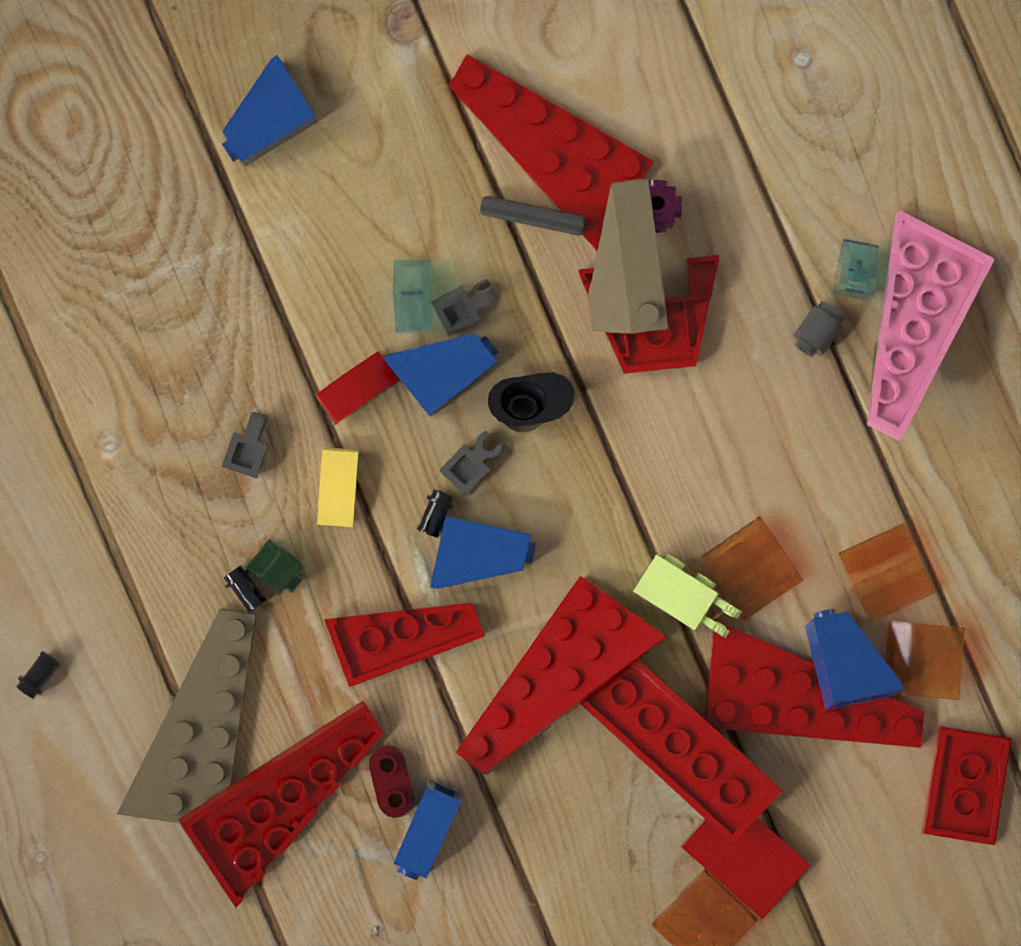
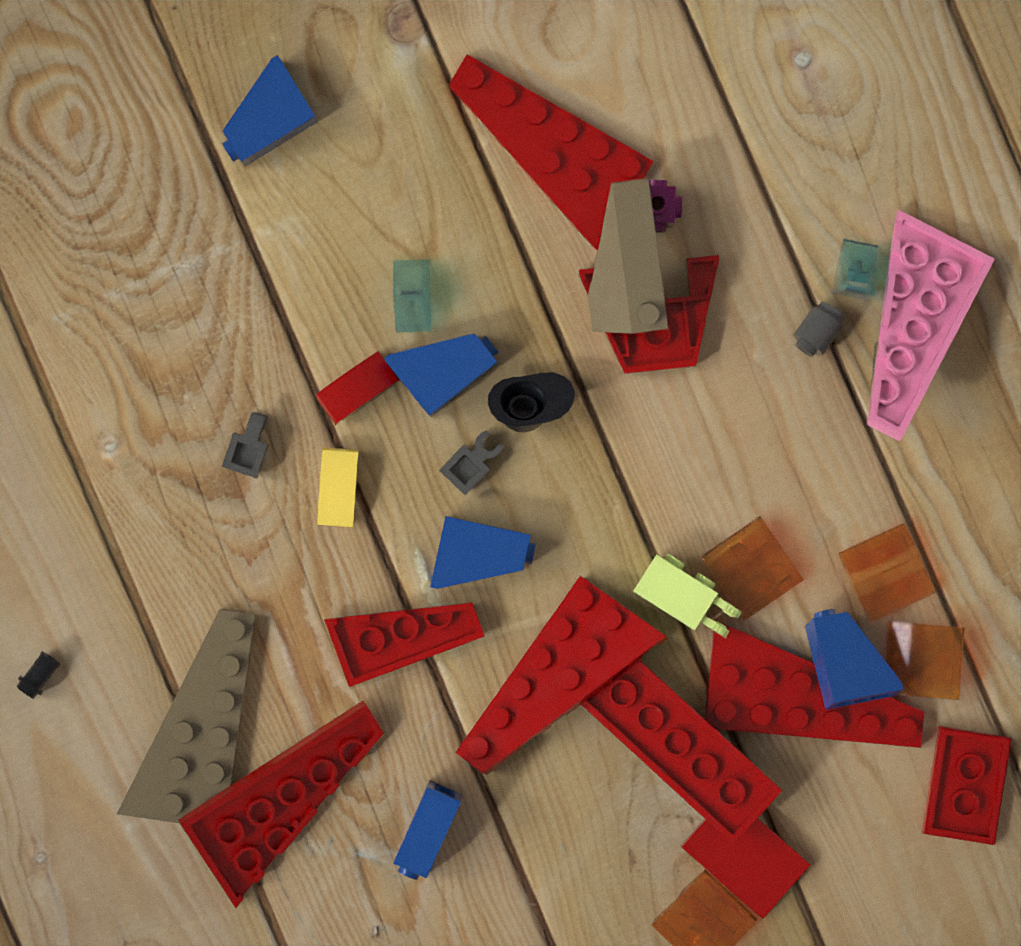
(244, 588): black pin -> none
(277, 568): clear green brick -> none
(391, 781): dark red plate -> none
(435, 513): black pin -> none
(459, 308): dark grey plate -> none
(533, 215): dark grey axle -> none

